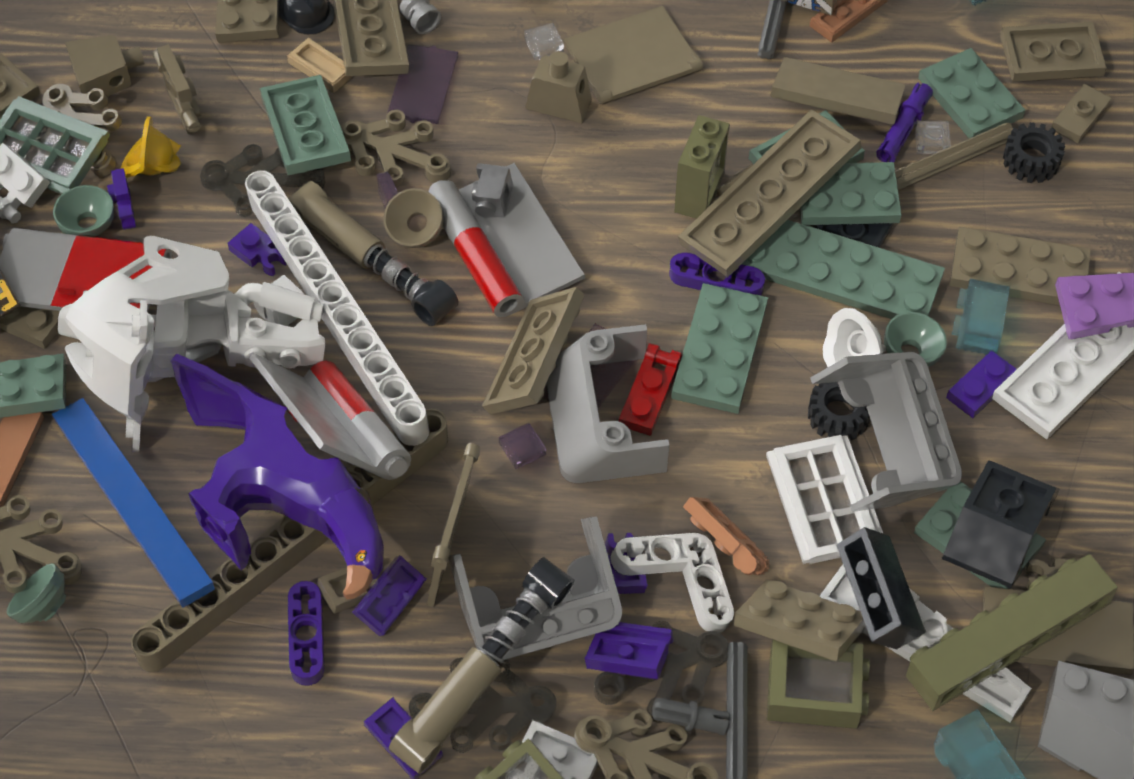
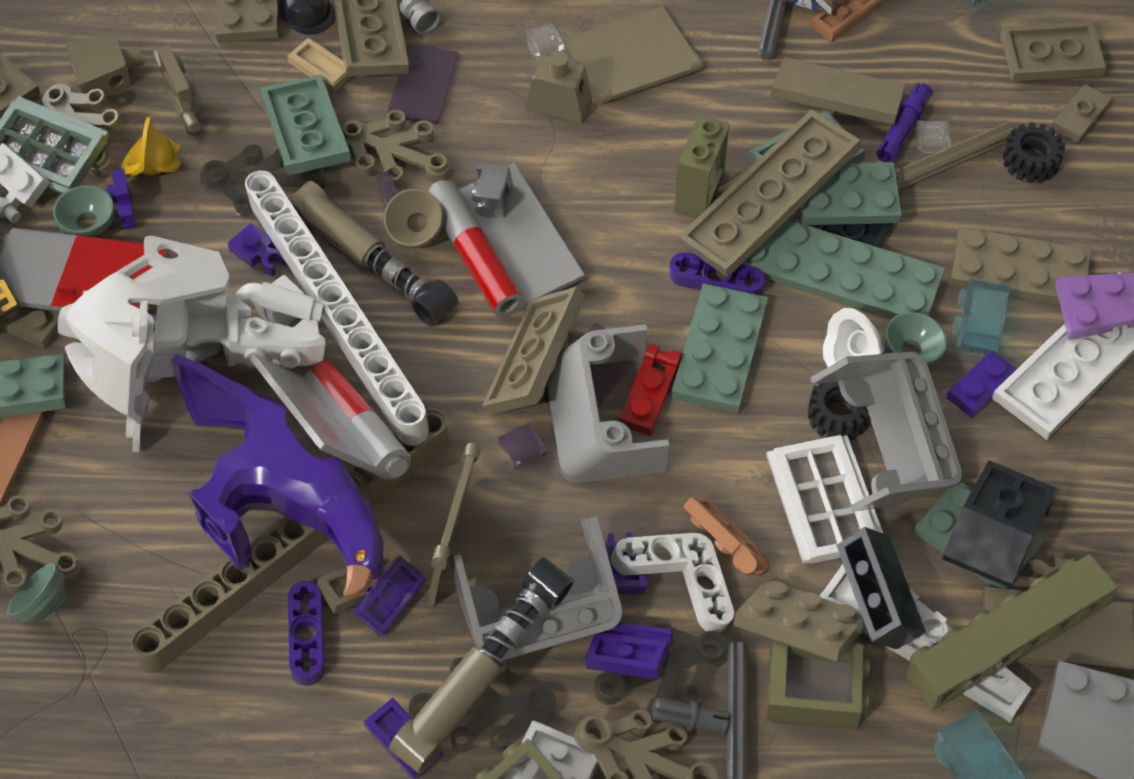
(134, 503): blue tile -> none
(971, 93): sand green plate -> none

